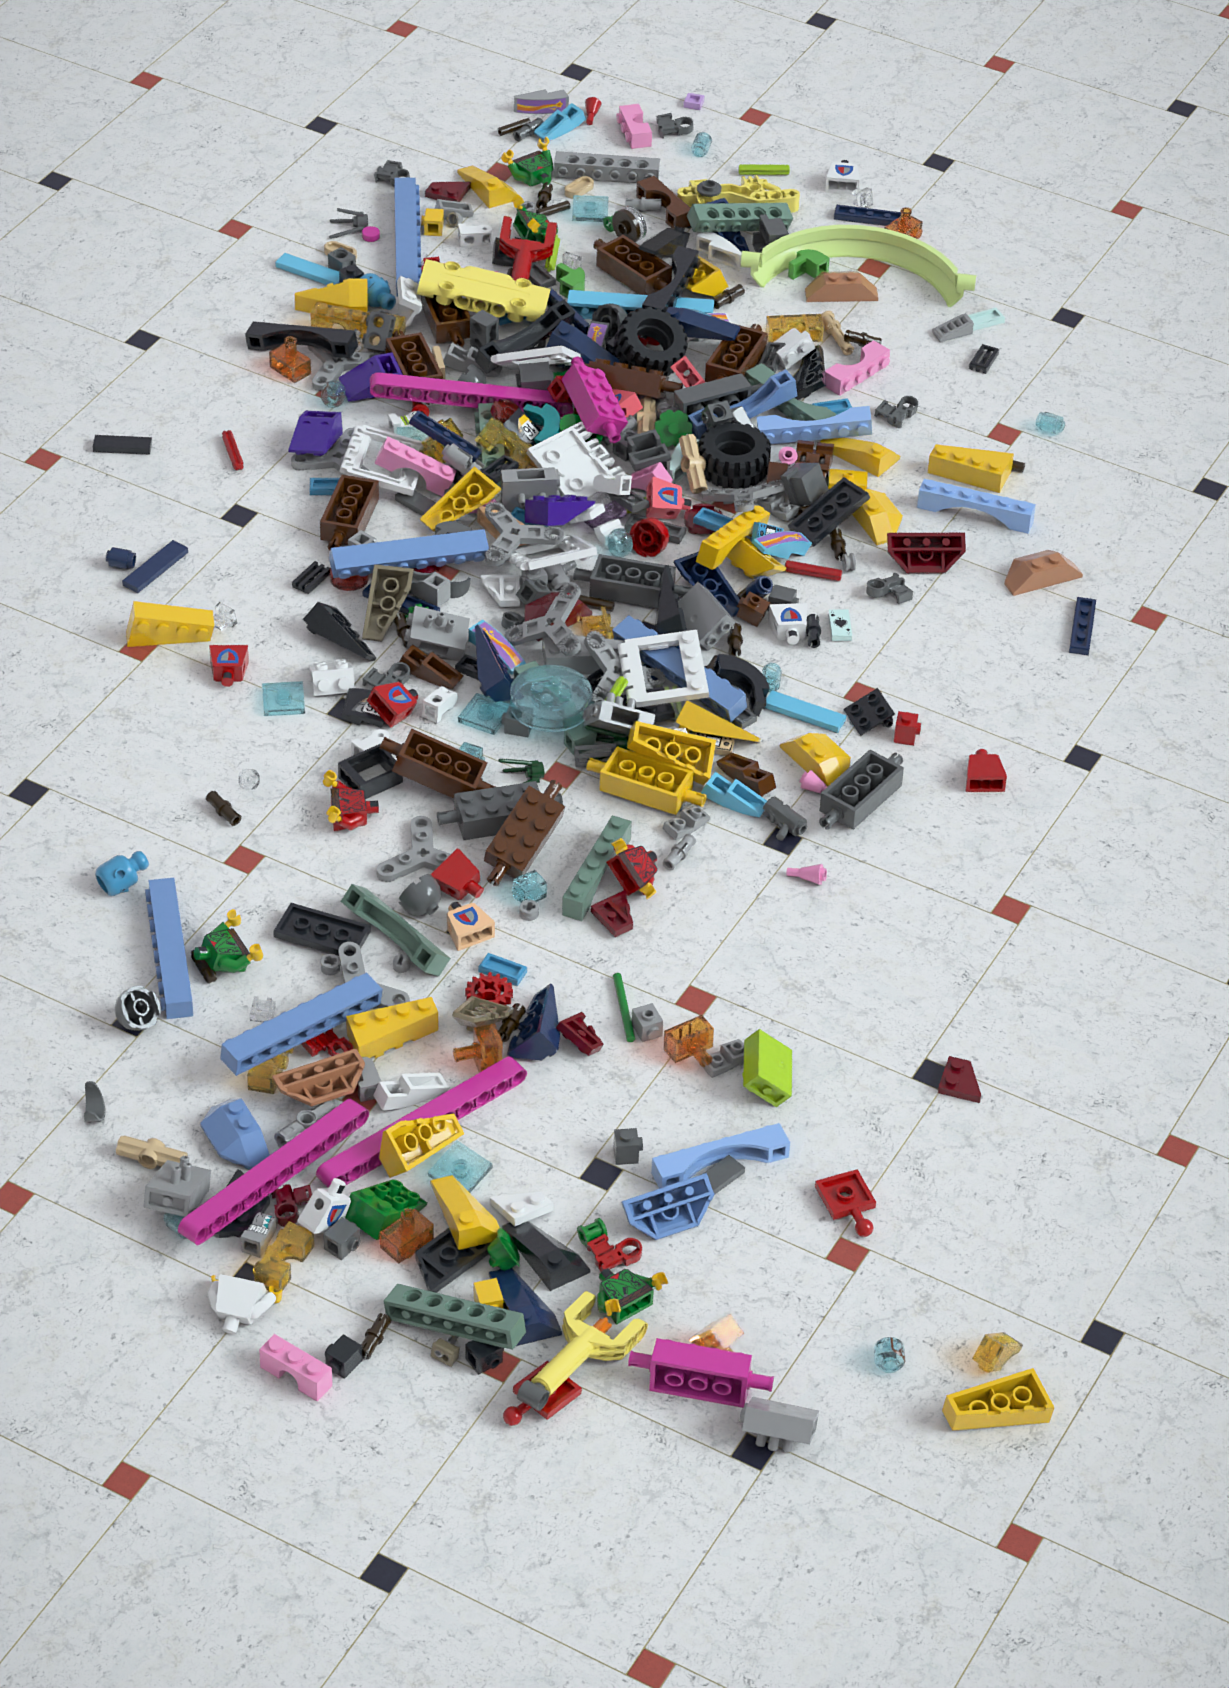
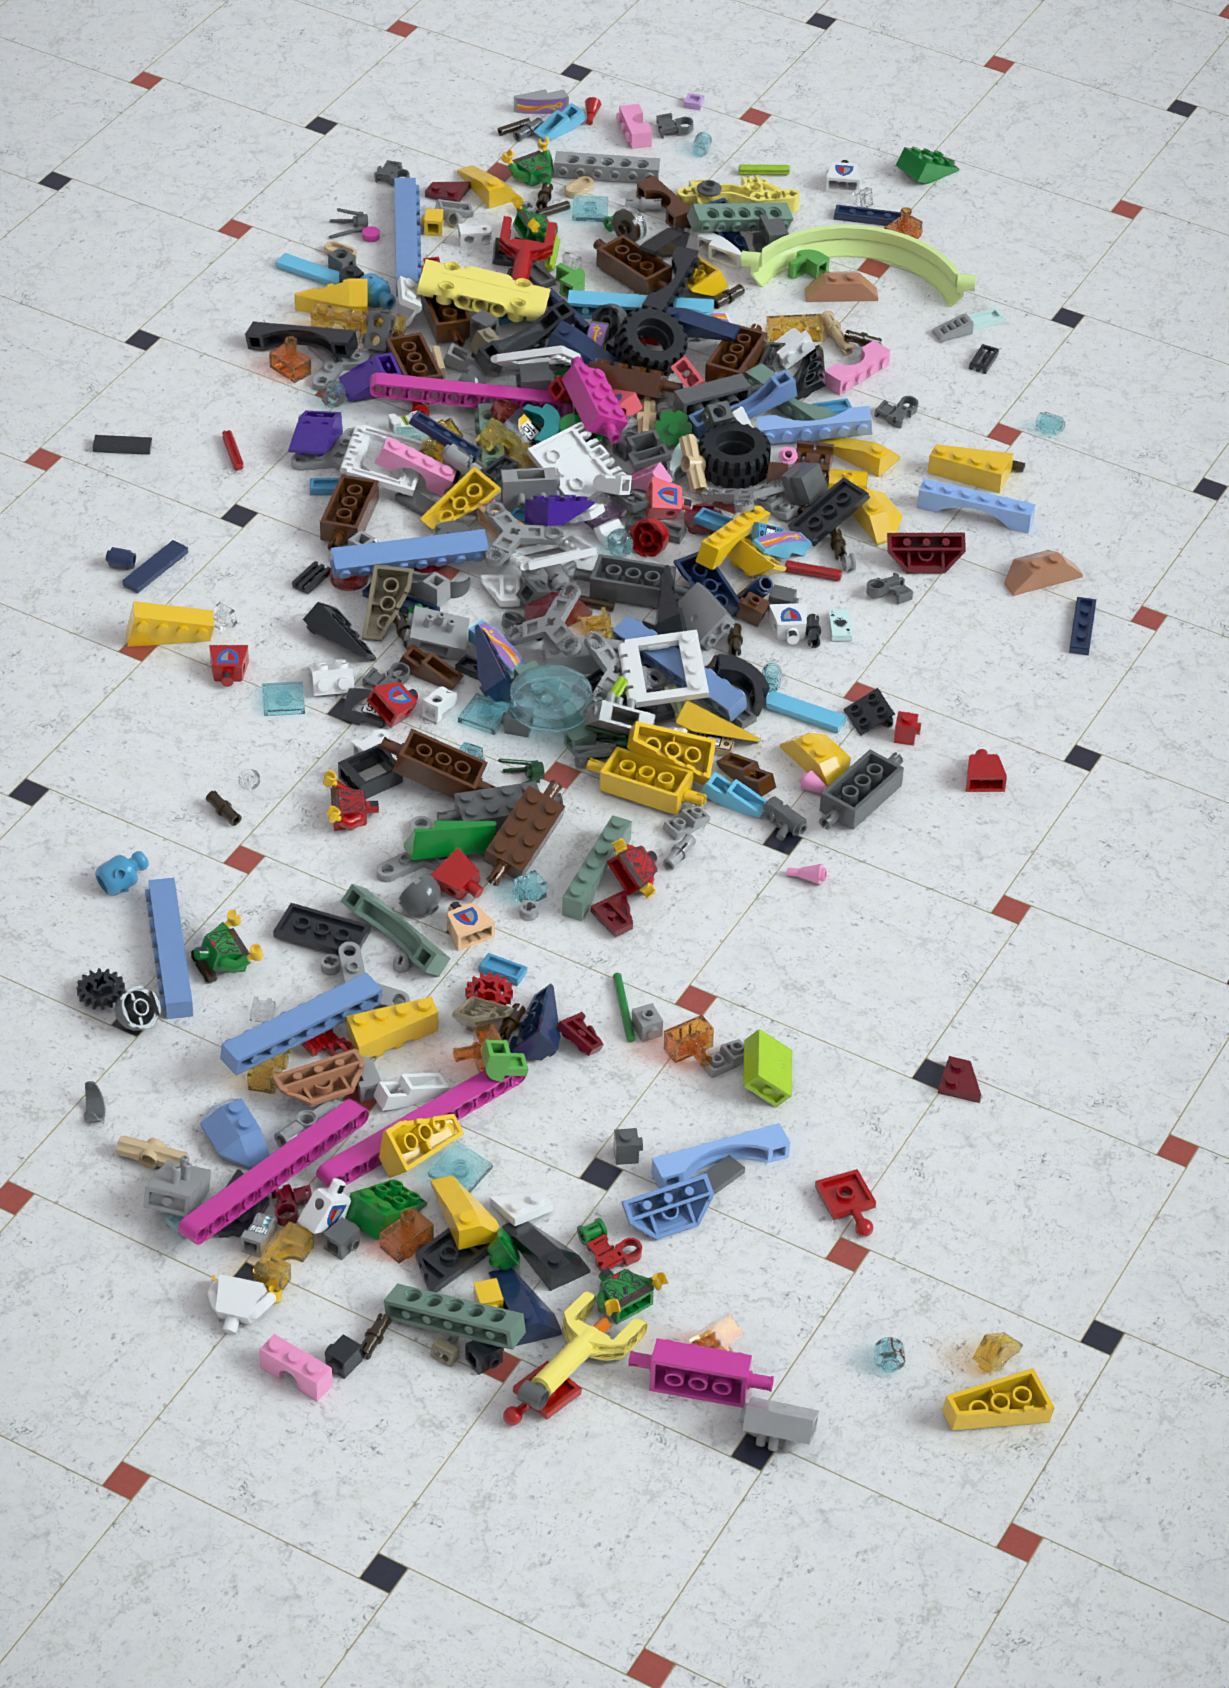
(100, 988): none -> black gear
(447, 836): none -> green slope
(481, 338): none -> dark tan brick
(501, 1062): none -> bright green brick
(925, 165): none -> green slope

